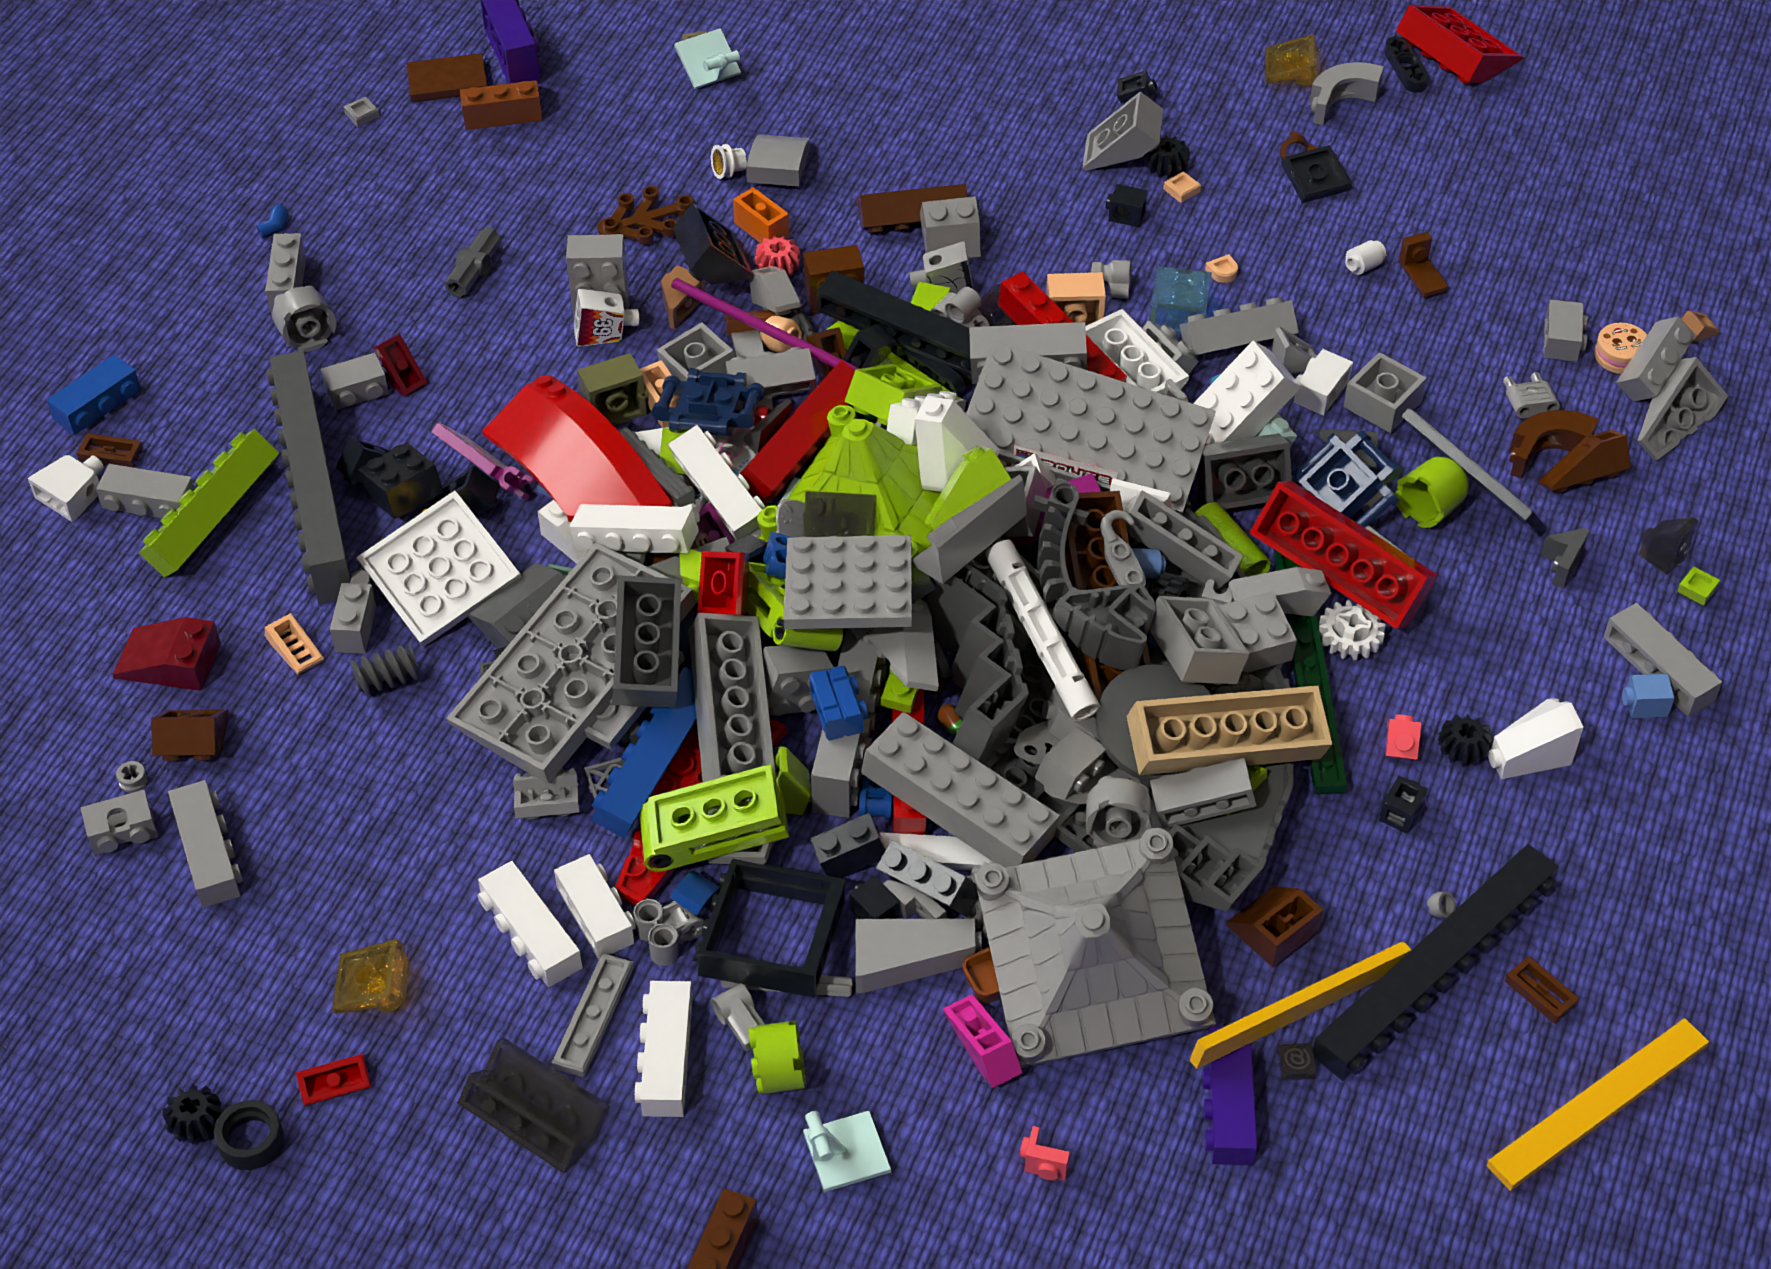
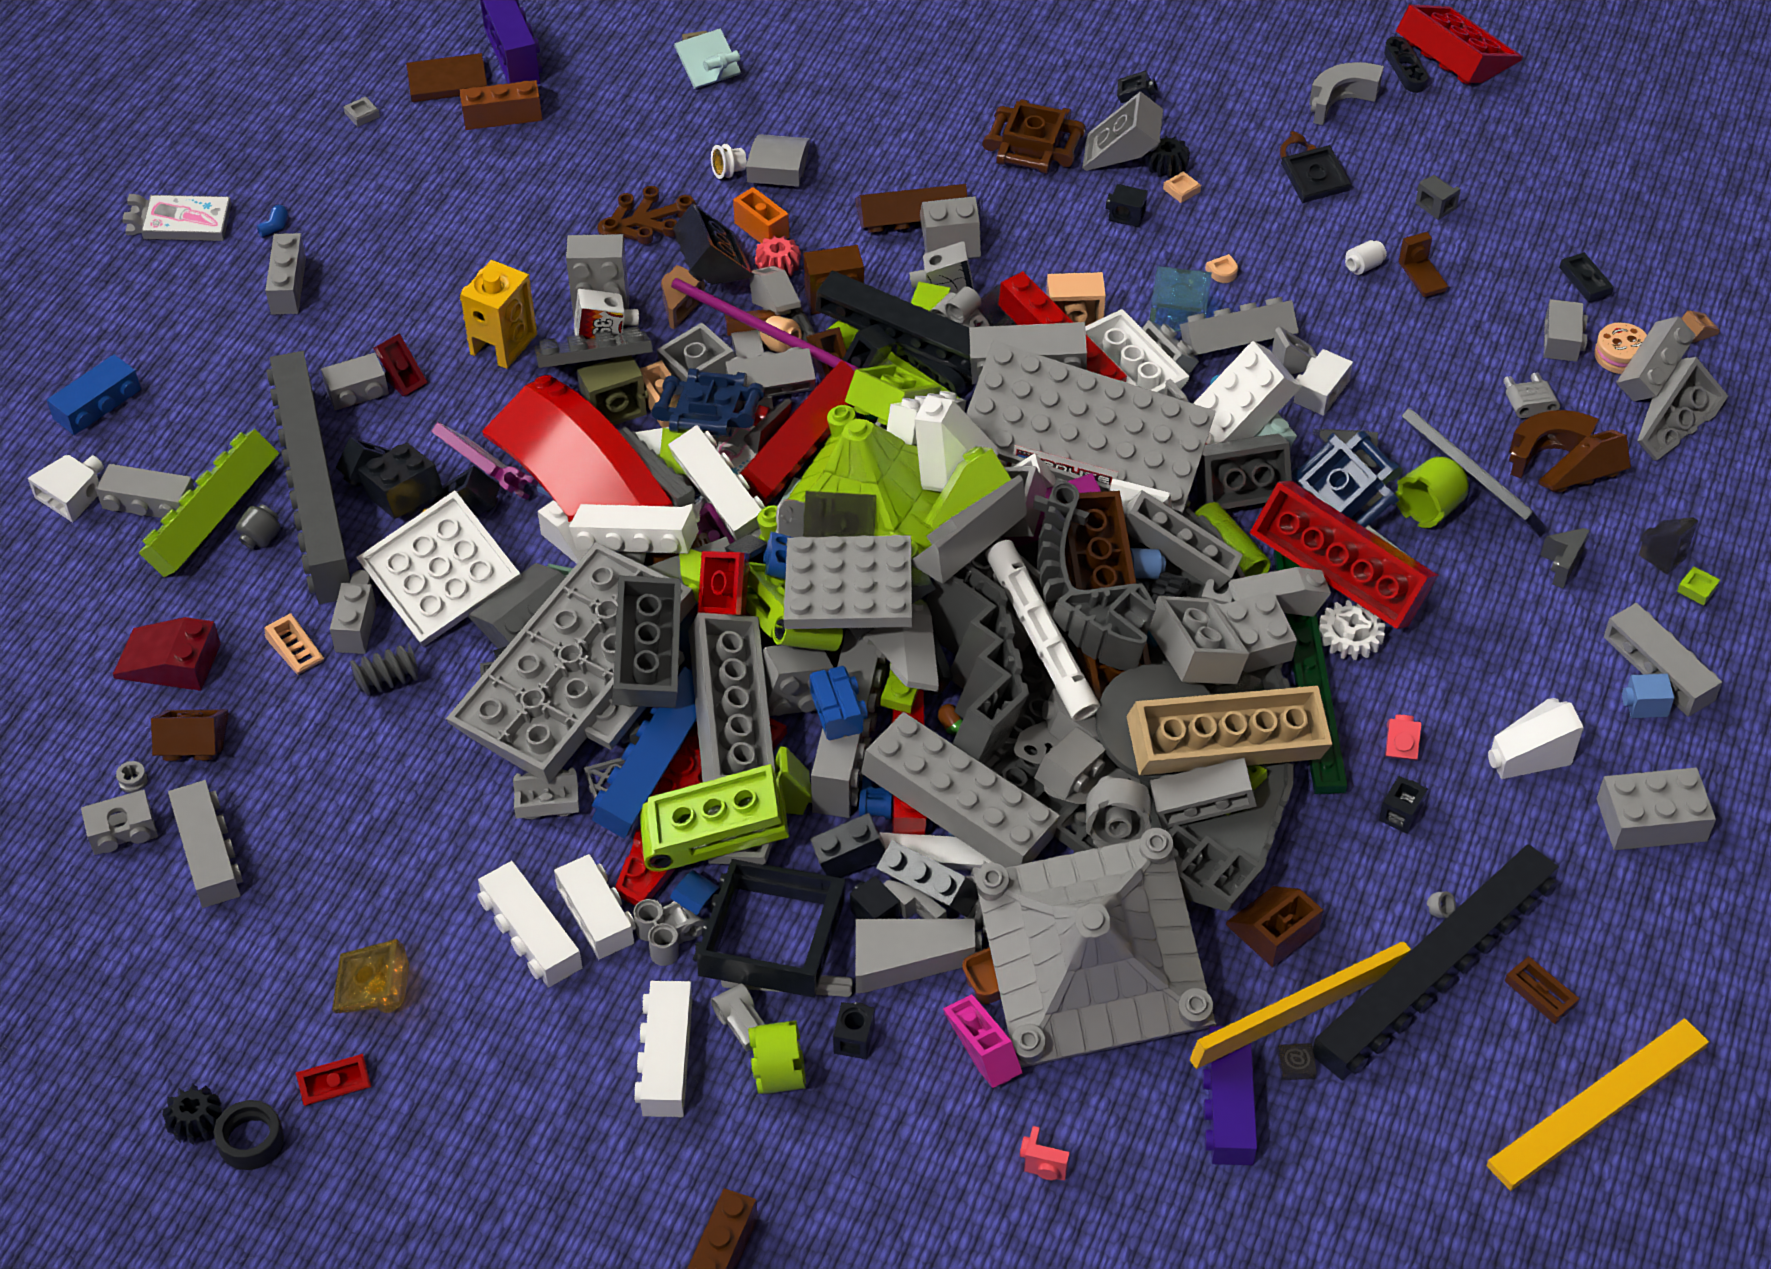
(108, 454): reddish brown tile -> none
(178, 217): none -> tile
(258, 526): none -> dark grey head
(303, 318): light grey brick -> none
(473, 262): dark grey piece -> none
(499, 311): none -> yellow torso
(534, 1105): clear smoke slope -> none
(592, 1015): light grey tile -> none
(603, 346): none -> dark grey plate
(845, 1150): light aqua plate -> none
(850, 1041): none -> black brick
(1033, 134): none -> reddish brown brick
(1118, 276): light grey piece -> none
(1119, 553): light grey piece -> none
(1293, 61): clear yellow slope -> none
(1384, 392): light grey brick -> none
(1437, 197): none -> dark grey brick
(1465, 740): black gear -> none
(1586, 277): none -> black plate
(1655, 808): none -> light grey brick

